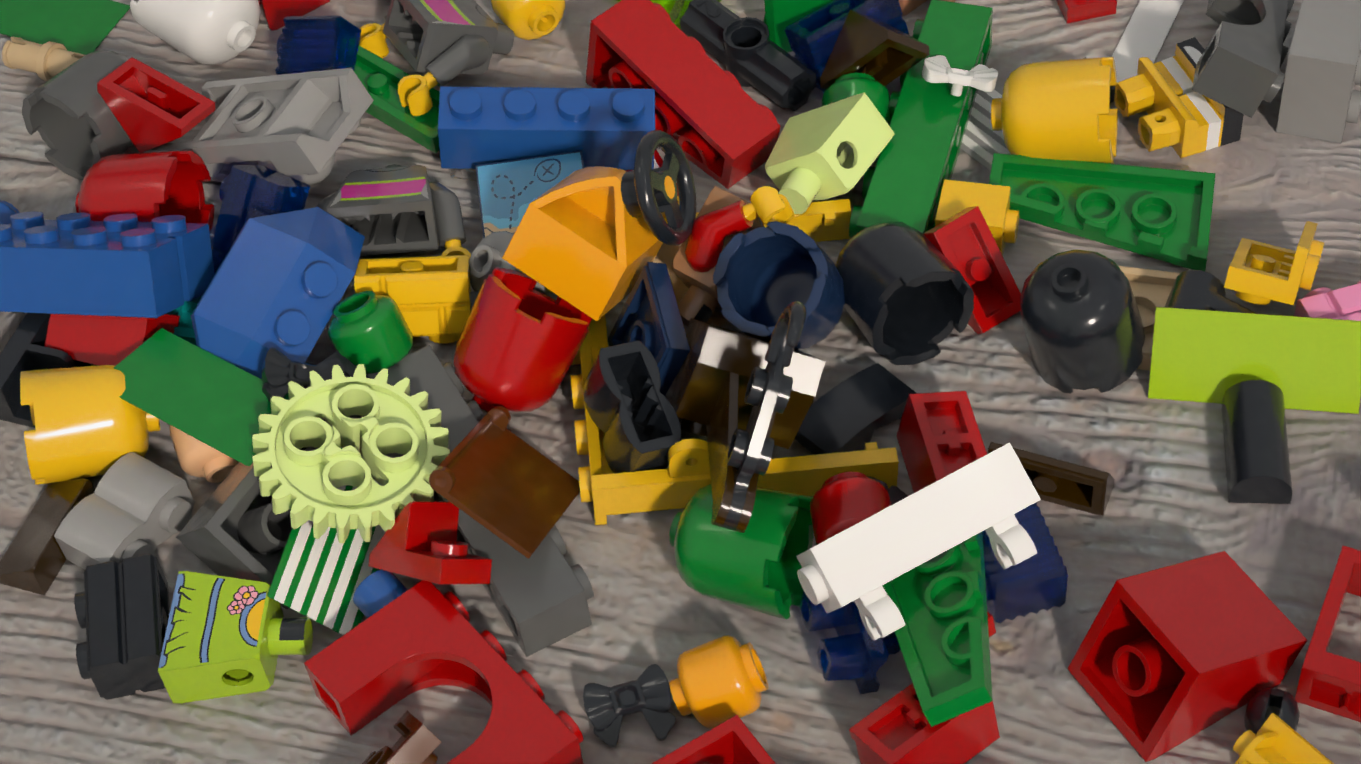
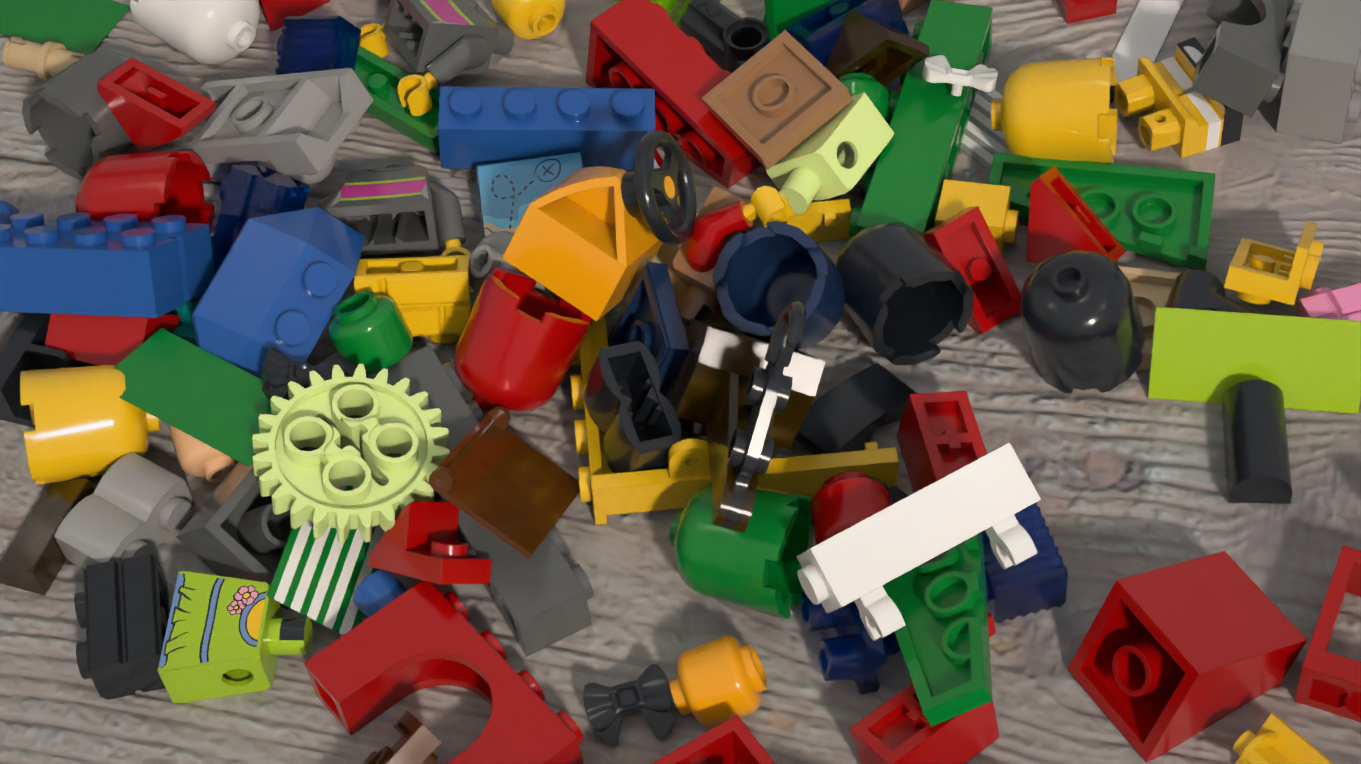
(777, 99): none -> medium nougat plate
(1064, 222): none -> red slope
(1066, 482): dark brown slope -> none
(1266, 697): black hinge -> none

